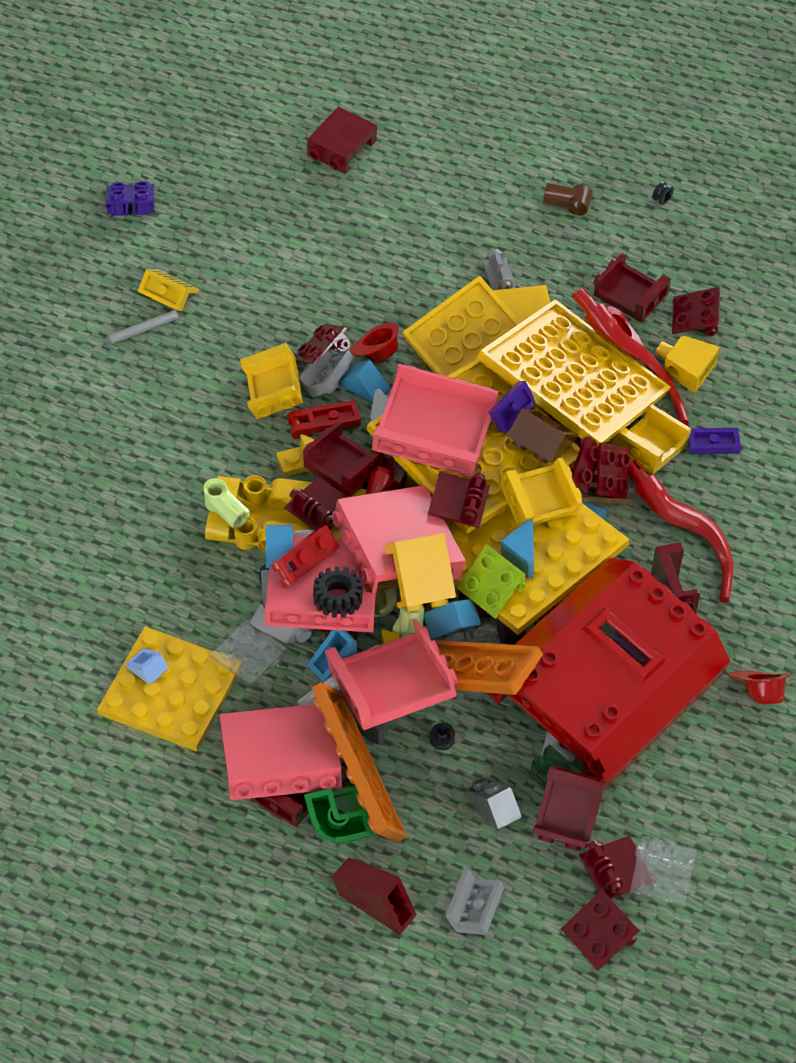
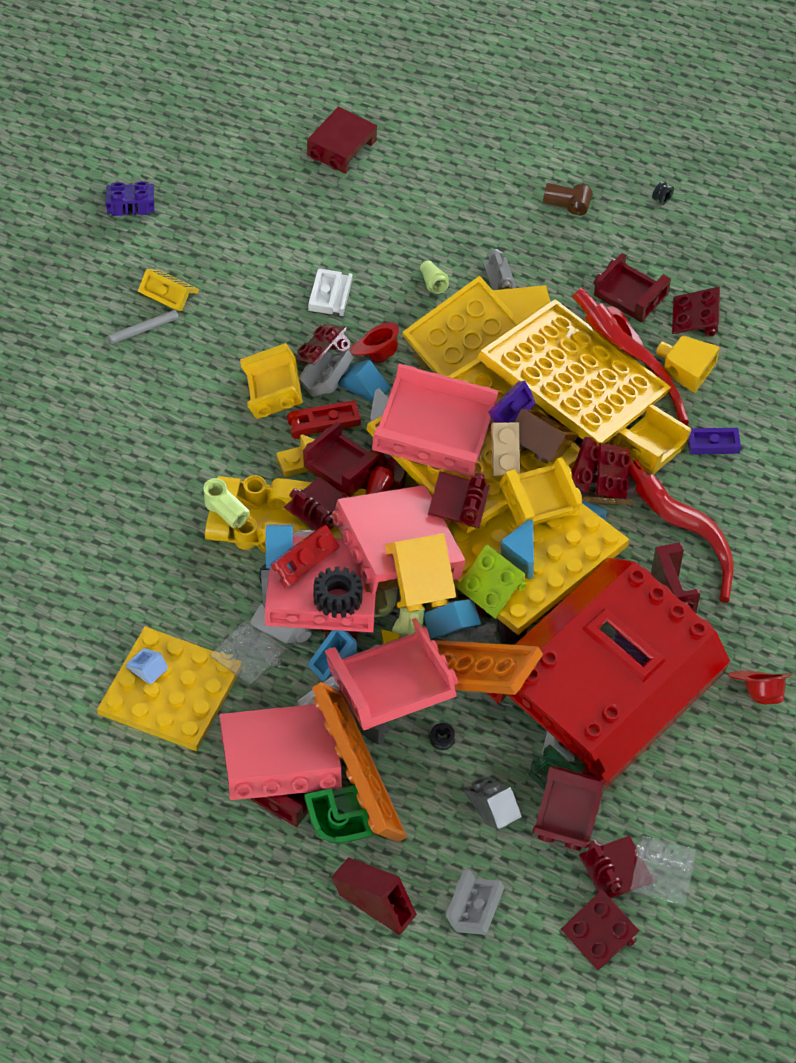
(330, 292): none -> white plate
(435, 279): none -> yellowish green cone
(505, 448): none -> tan plate

